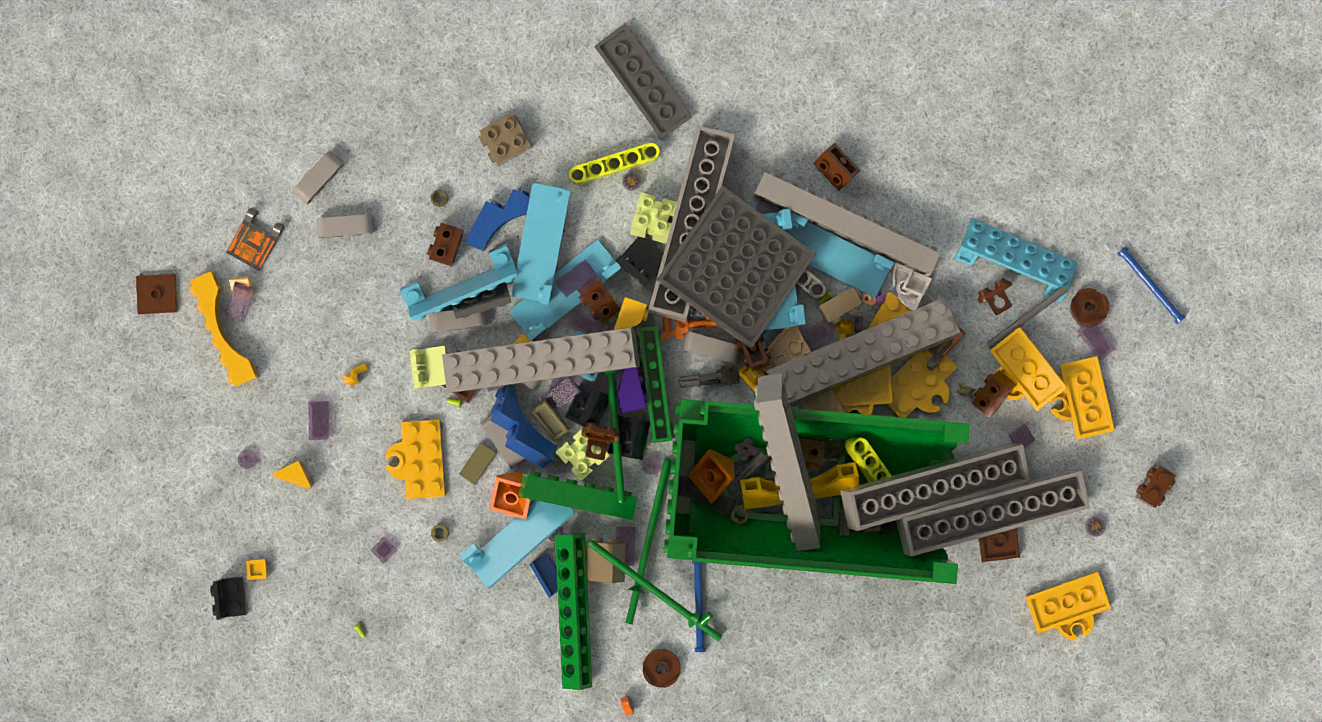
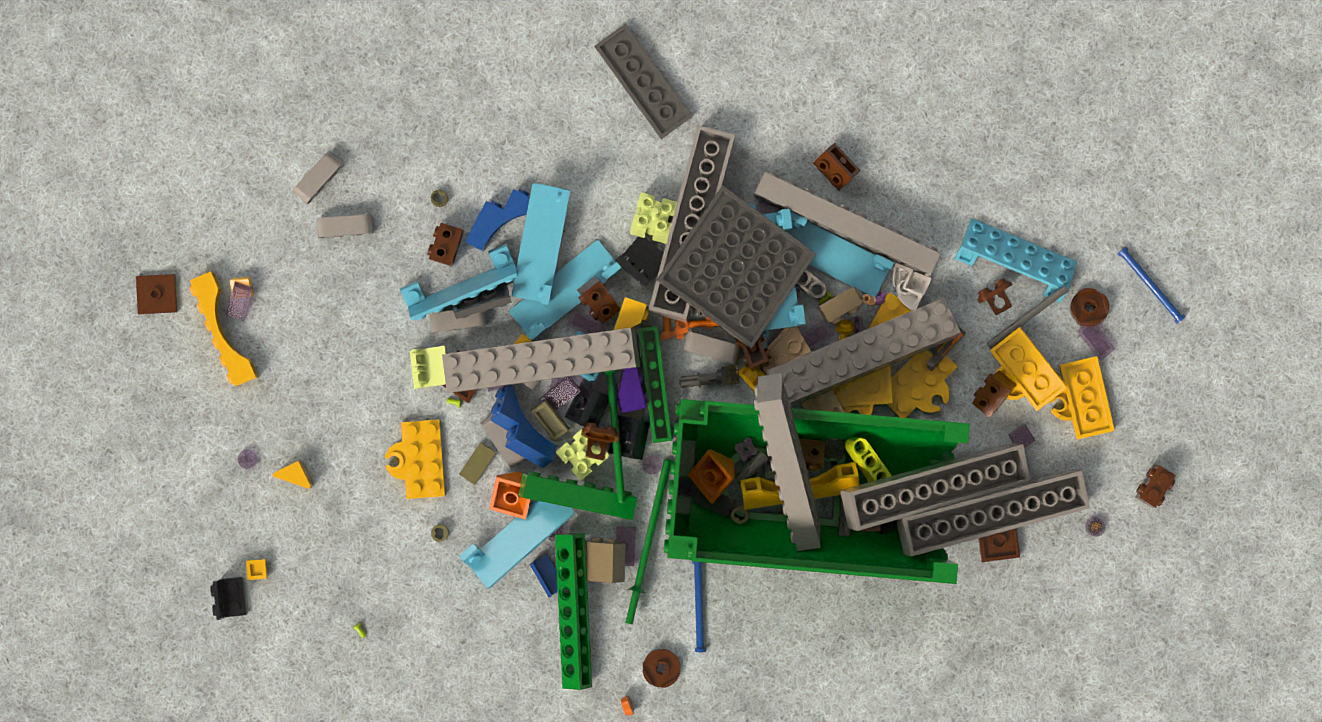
(253, 243): flag -> none
(318, 420): clear purple plate -> none
(351, 377): yellow plate -> none
(383, 550): clear purple plate -> none
(504, 139): dark tan brick -> none
(575, 278): clear purple plate -> none
(621, 157): neon yellow beam -> none
(631, 181): tile -> none
(693, 618): green piece -> none
(966, 390): olive bush -> none
(1068, 605): yellow plate -> none

